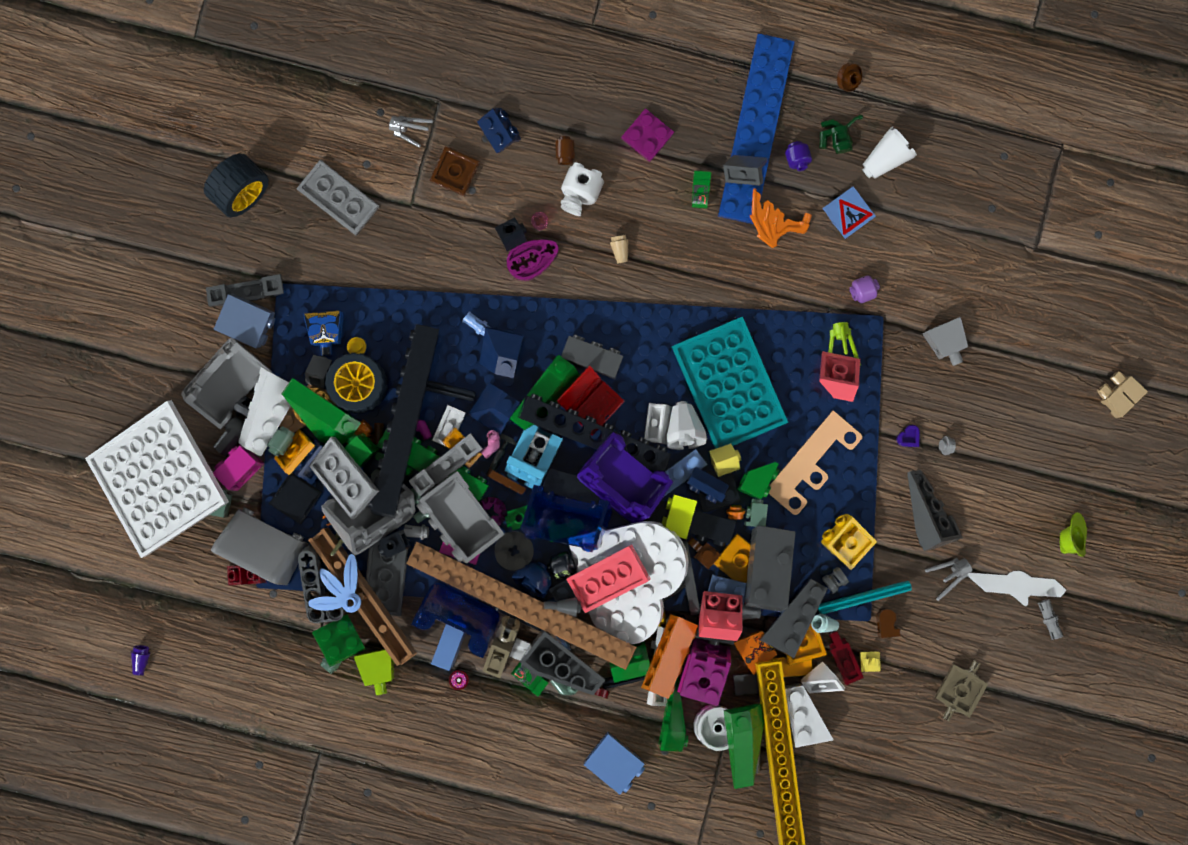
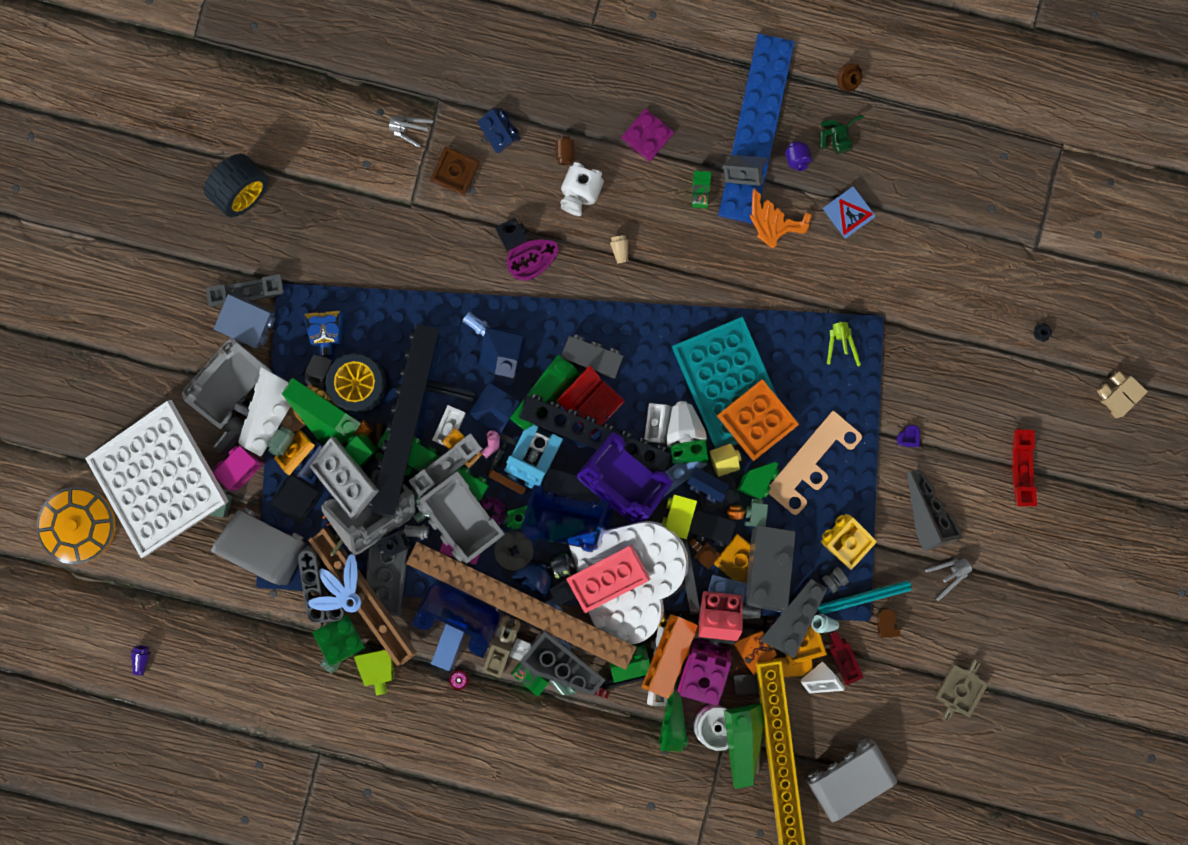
(76, 525): none -> light orange dish
(241, 576): dark red slope -> none
(338, 197): light grey tile -> none
(356, 345): yellow plate -> none
(424, 430): magenta arm -> none
(537, 215): clear pink bush -> none
(567, 606): dark grey cone -> none
(614, 763): medium blue brick -> none
(689, 452): none -> green leg
(757, 420): none -> orange plate
(804, 719): white wedge -> none
(840, 375): coral slope -> none
(852, 781): none -> light grey windscreen
(864, 289): medium lavender head -> none
(869, 661): light yellow tile -> none
(888, 154): white cone -> none
(947, 445): light grey plate -> none
(948, 340): light grey torso -> none
(1018, 585): white sticker -> none
(1022, 468): none -> red slope
(1042, 337): none -> black plate
(1050, 619): light grey pin -> none
(1074, 537): lime piece -> none

